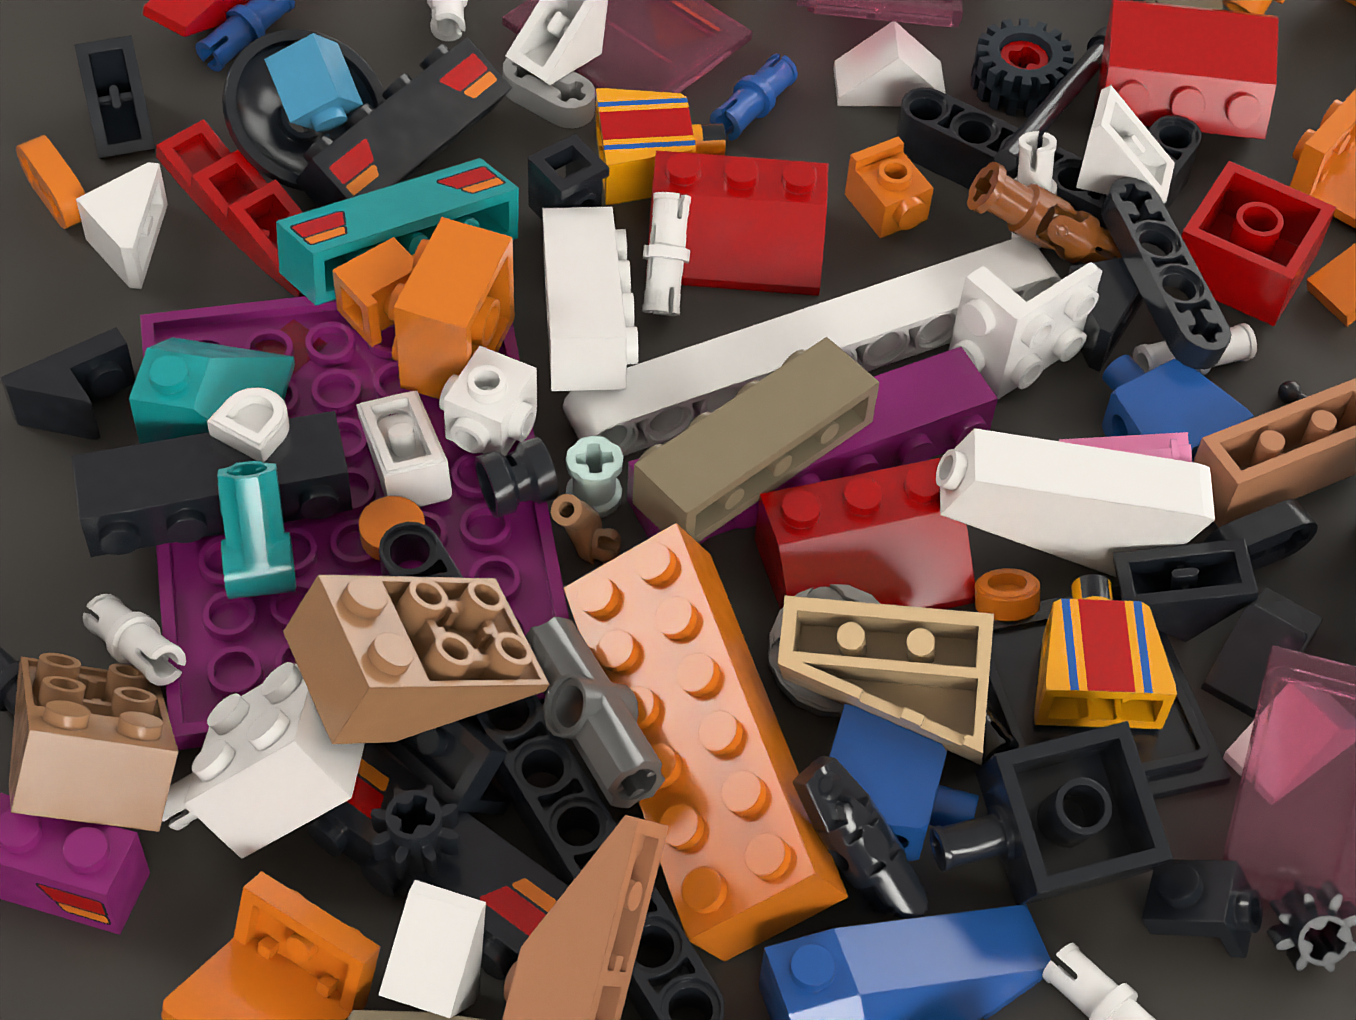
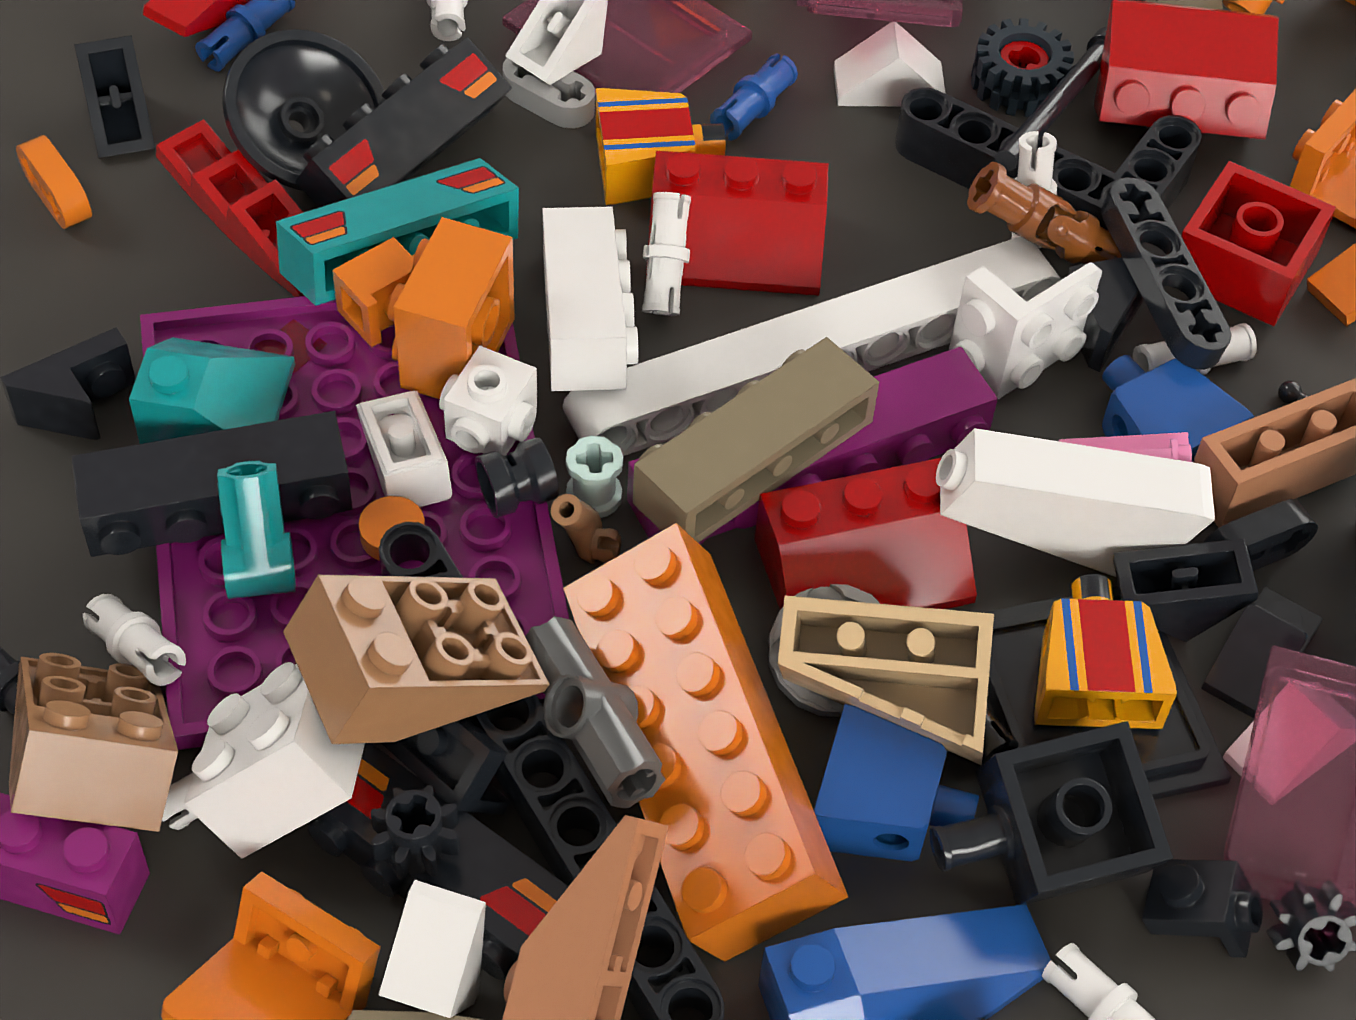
(125, 220): white slope -> none
(251, 422): white tile -> none
(314, 83): dark azure brick -> none
(582, 182): black brick -> none
(860, 839): black hinge -> none
(888, 188): orange brick -> none
(1007, 594): orange tile -> none
(1122, 148): white slope -> none

